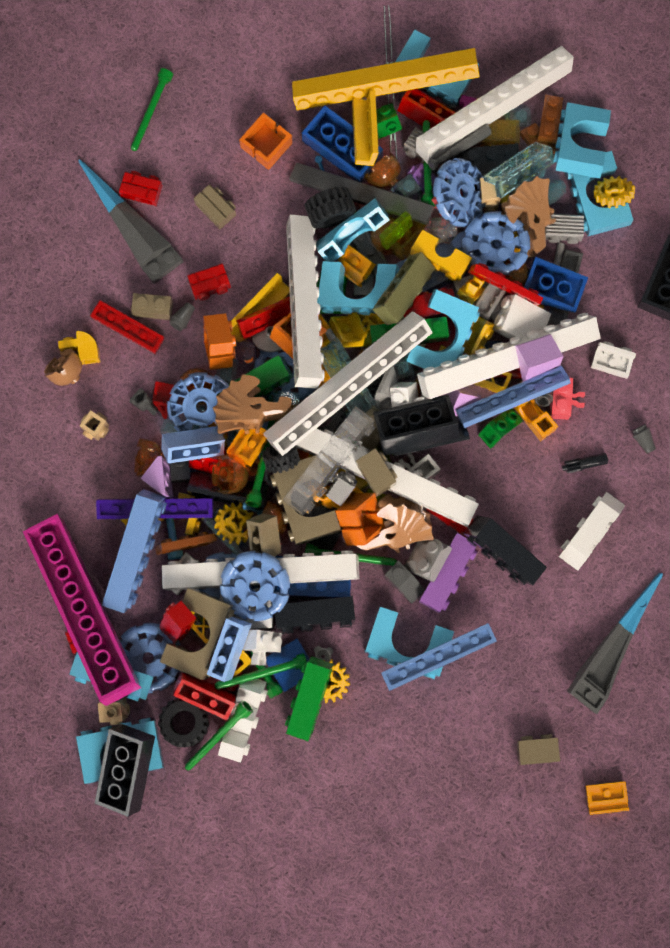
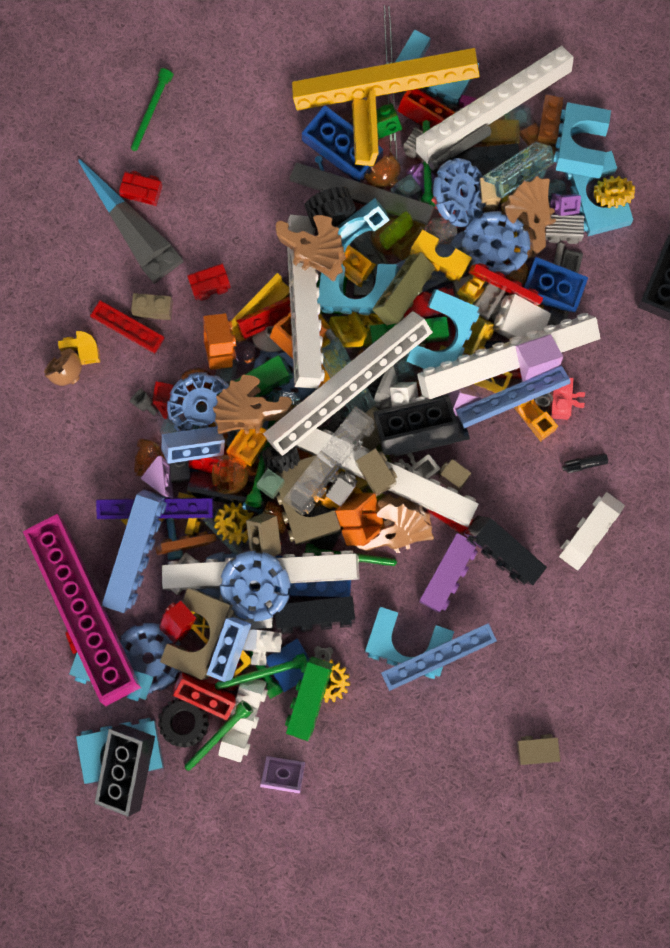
(92, 419): tan brick -> none
(114, 712): tan brick -> none
(182, 316): dark grey cone -> none
(215, 206): dark tan brick -> none
(263, 141): orange piece -> none
(270, 483): none -> sand green brick
(283, 774): none -> lavender slope
(320, 251): none -> medium nougat animal
(404, 582): dark grey slope -> none
(428, 558): light grey slope -> none
(453, 475): none -> dark tan brick
(499, 427): green bracket -> none
(565, 204): none -> medium lavender bracket
(600, 670): dark grey plate -> none
(607, 797): light orange plate -> none
(613, 359): white bracket -> none
(644, 438): dark grey cone -> none

